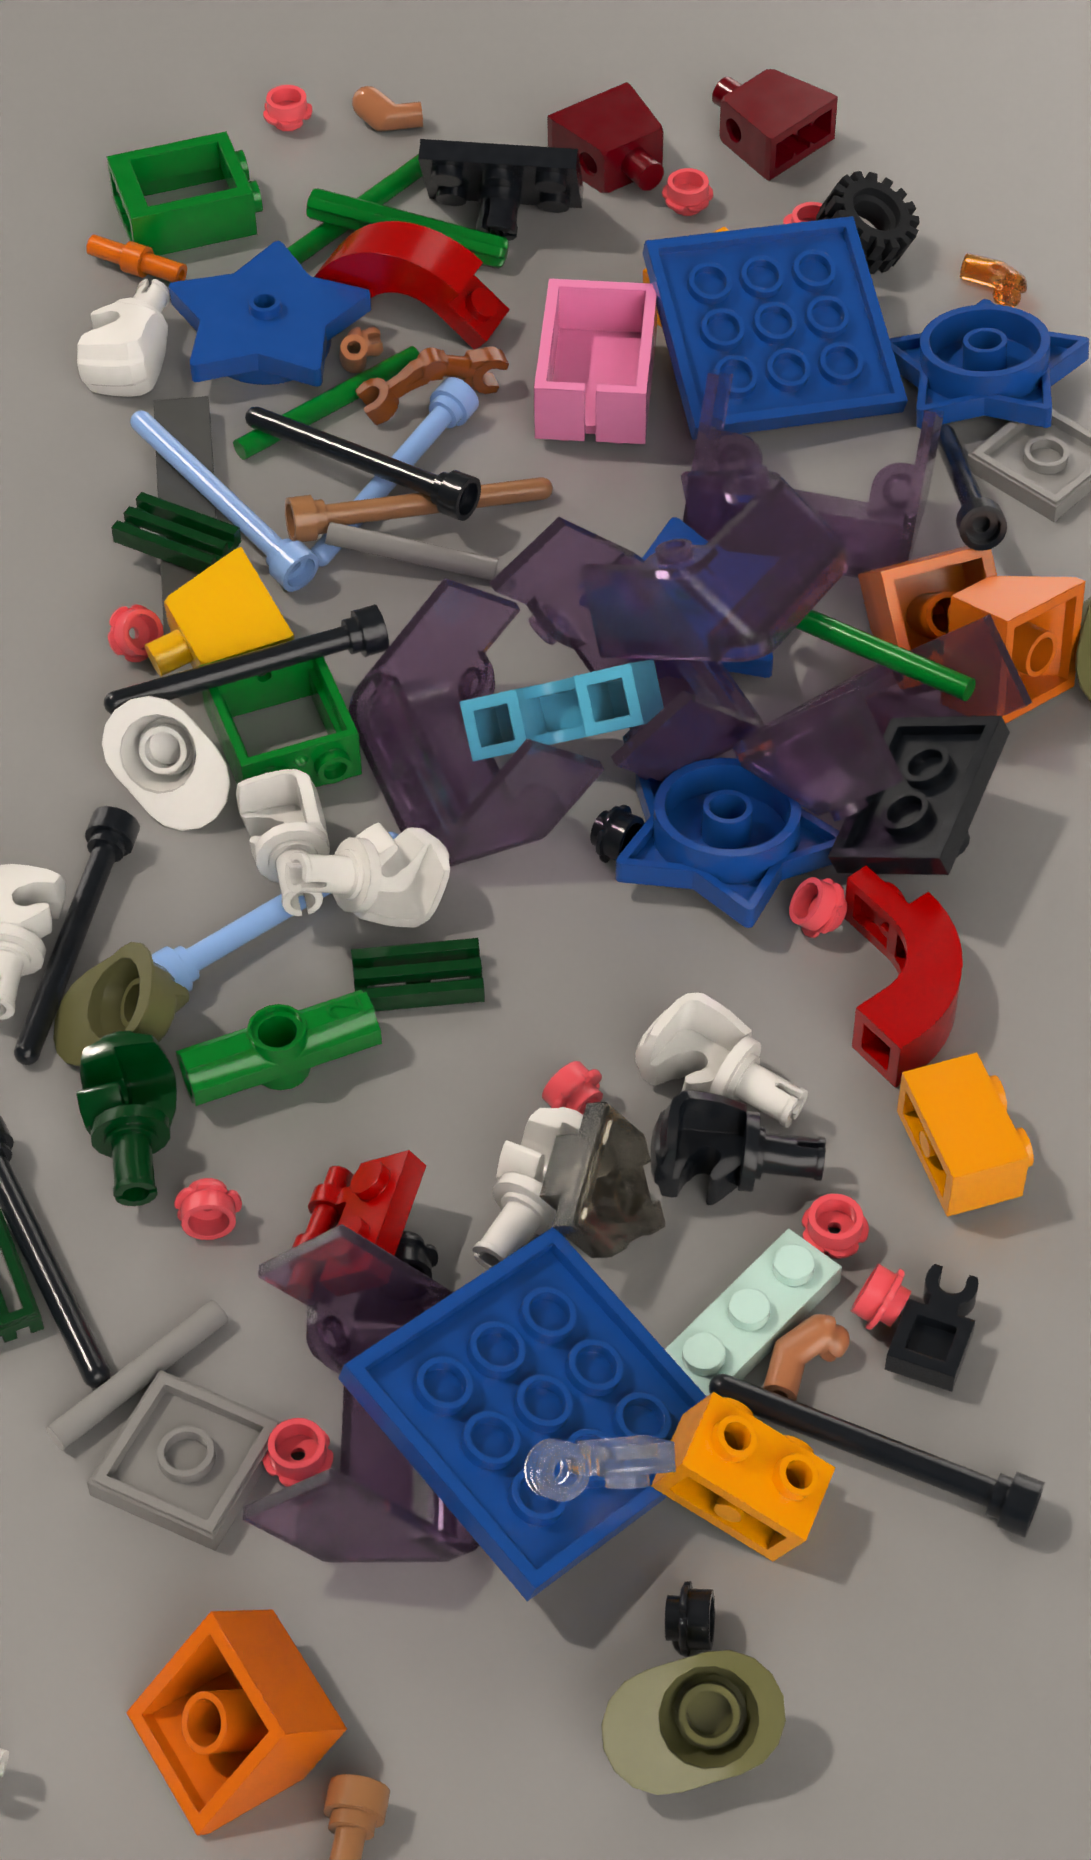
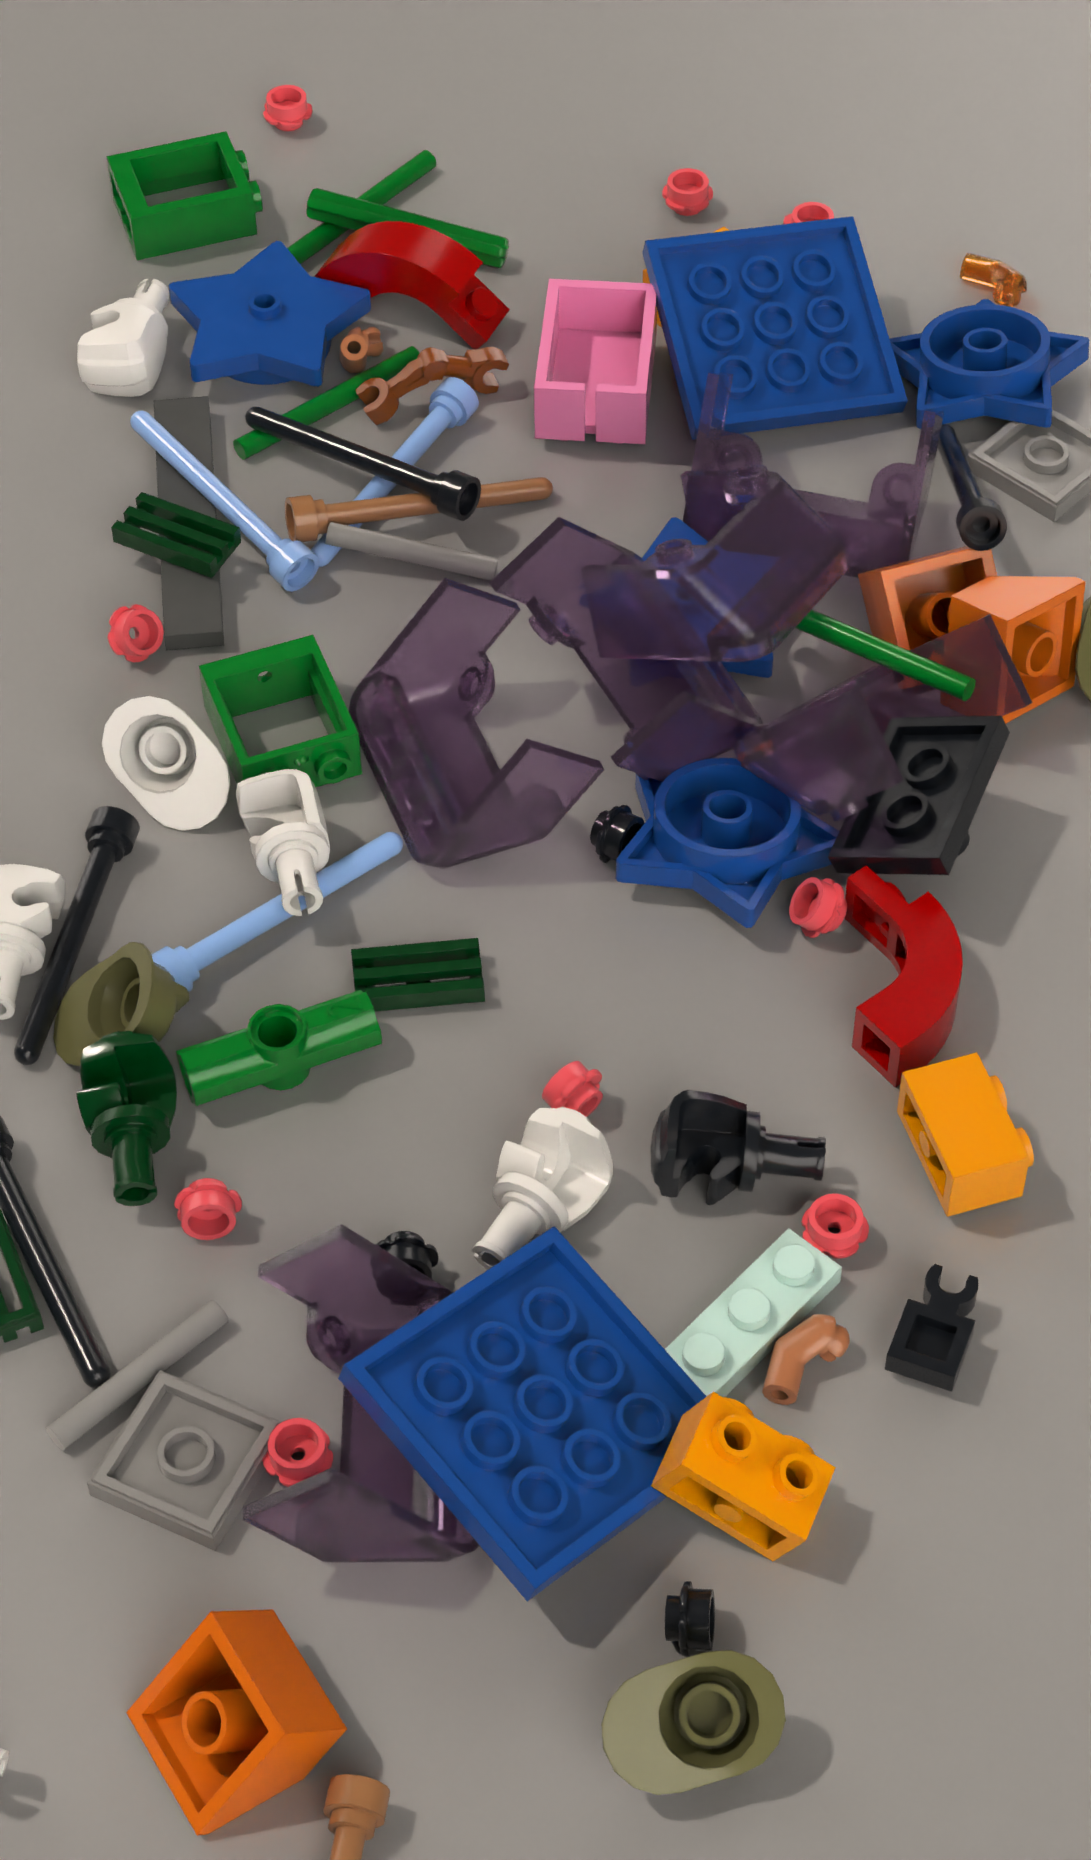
(136, 259): orange bar -> none
(218, 617): yellow torso -> none
(360, 633): black piece -> none
(370, 1202): red plate -> none
(378, 876): white piece -> none
(383, 113): nougat arm -> none
(501, 179): black plate -> none
(562, 709): medium azure arch -> none
(601, 1184): clear smoke plate -> none
(614, 137): dark red torso -> none
(620, 1460): clear plate -> none
(715, 1056): white piece -> none
(774, 120): dark red torso -> none
(881, 1297): coral plate -> none
(882, 208): black tyre -> none
(1006, 1499): black piece -> none

